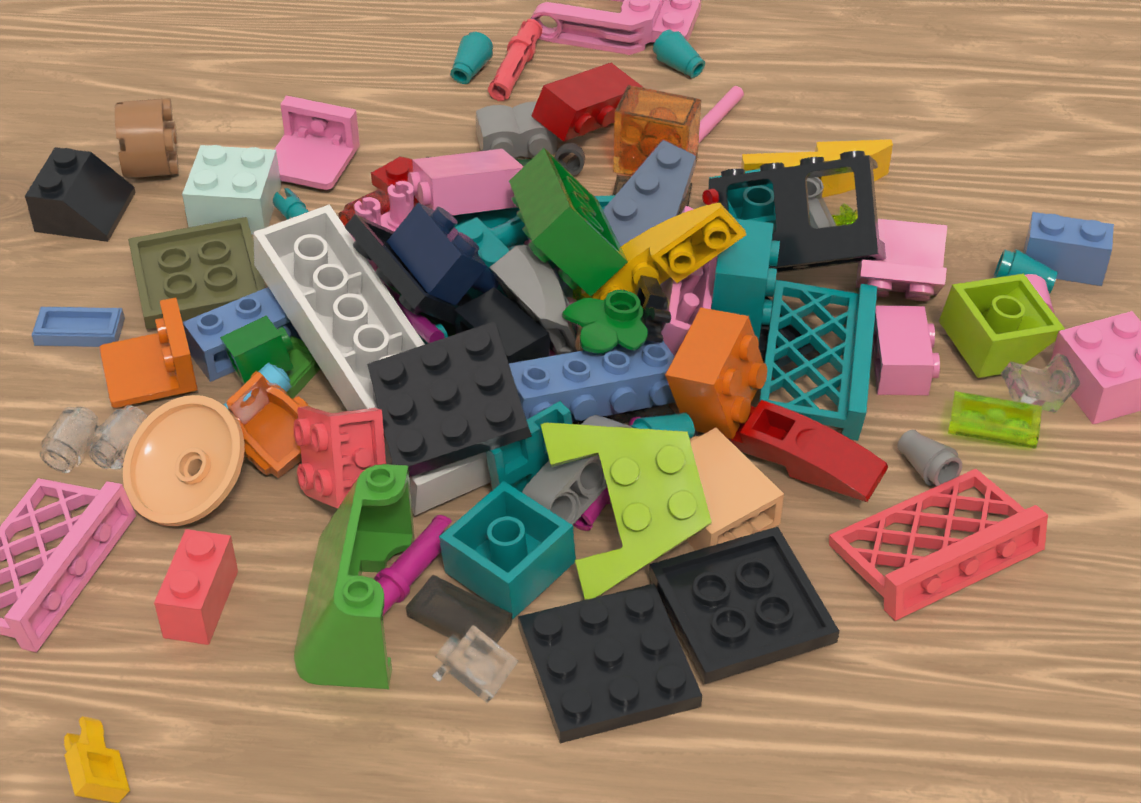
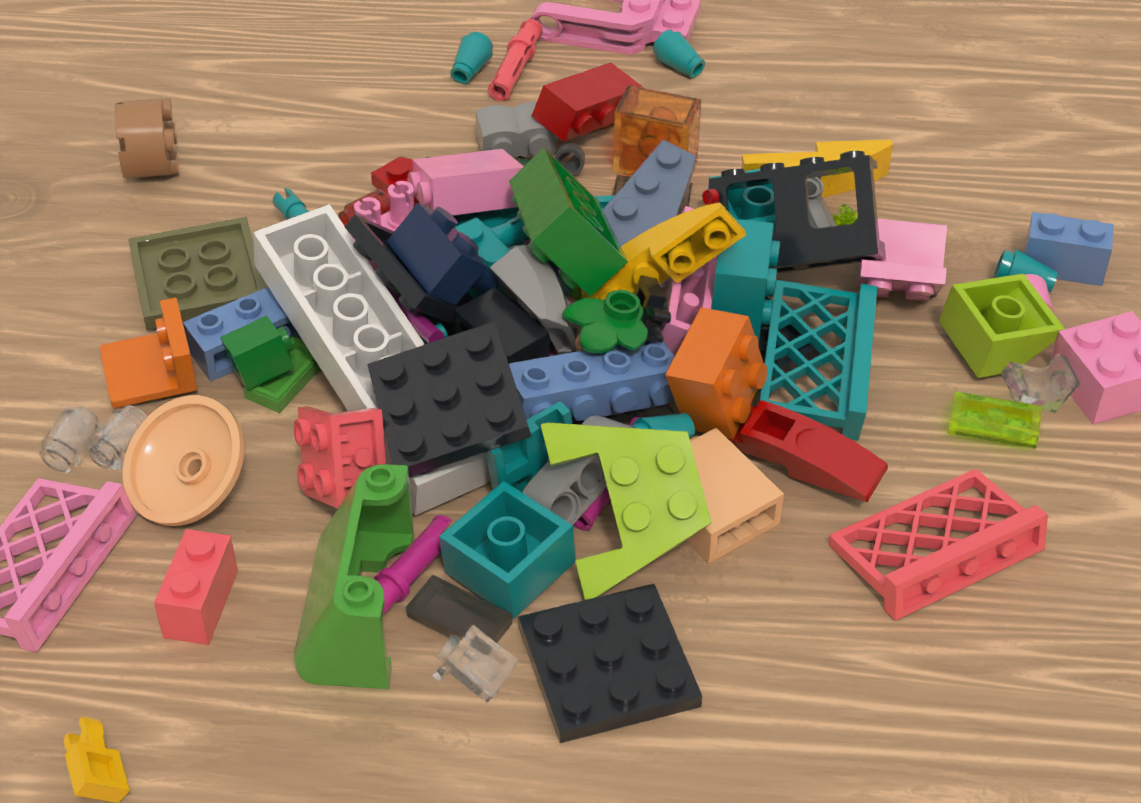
(77, 326): medium blue tile -> none
(78, 196): black slope -> none
(232, 185): light aqua brick -> none
(268, 420): orange piece -> none
(316, 142): bright pink bracket -> none
(719, 111): bright pink bar -> none
(742, 604): black plate -> none
(904, 351): bright pink brick -> none
(931, 459): light grey cone -> none

